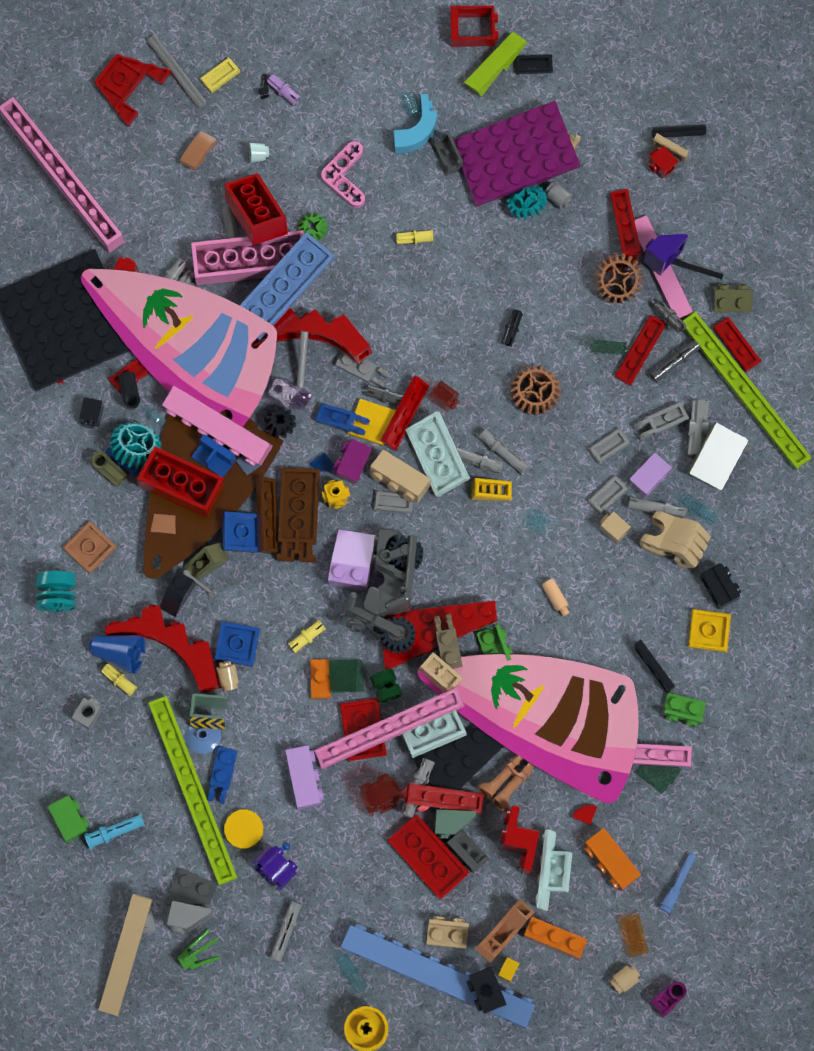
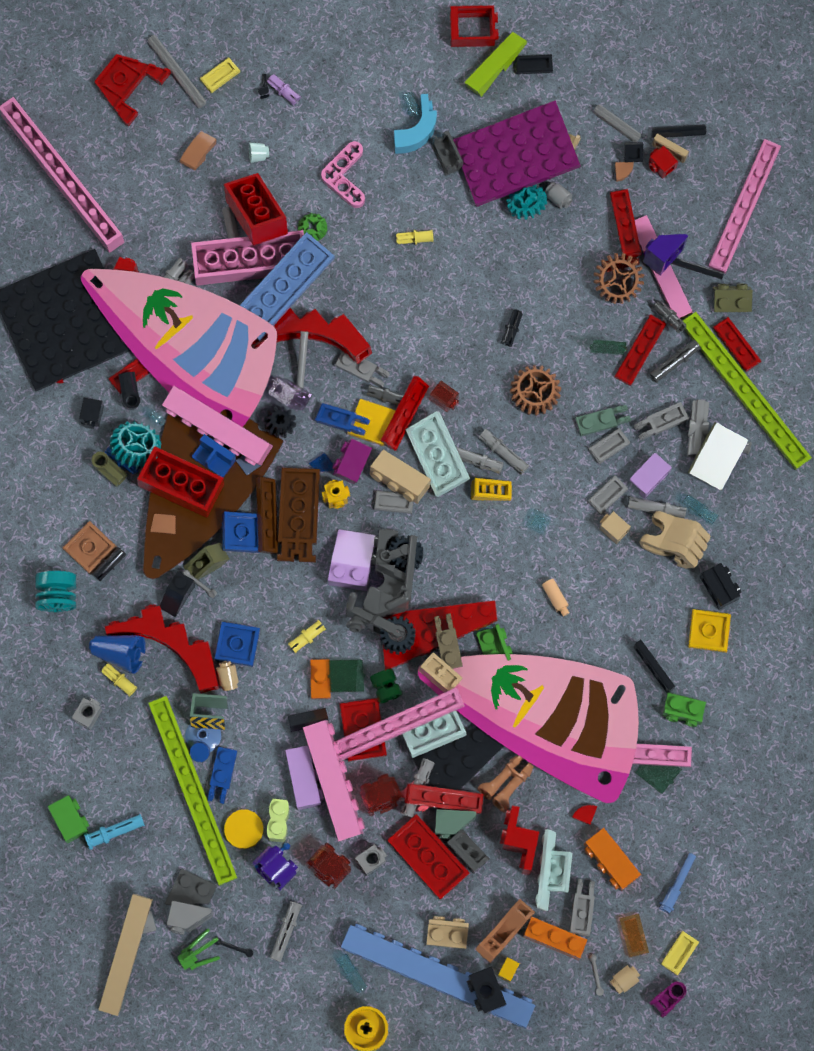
(109, 564): none -> black axle
(199, 751): none -> blue tile
(249, 953): none -> black hinge
(279, 815): none -> yellowish green brick
(305, 719): none -> black tile
(329, 866): none -> clear red brick
(333, 780): none -> bright pink brick
(365, 866): none -> light grey brick
(582, 910): none -> light grey hinge
(599, 991): none -> light grey hinge
(601, 420): none -> sand green hinge
(617, 123): none -> light grey axle
(623, 170): none -> nougat tile
(633, 152): none -> black tile
(679, 953): none -> light yellow tile
(744, 206): none -> bright pink tile

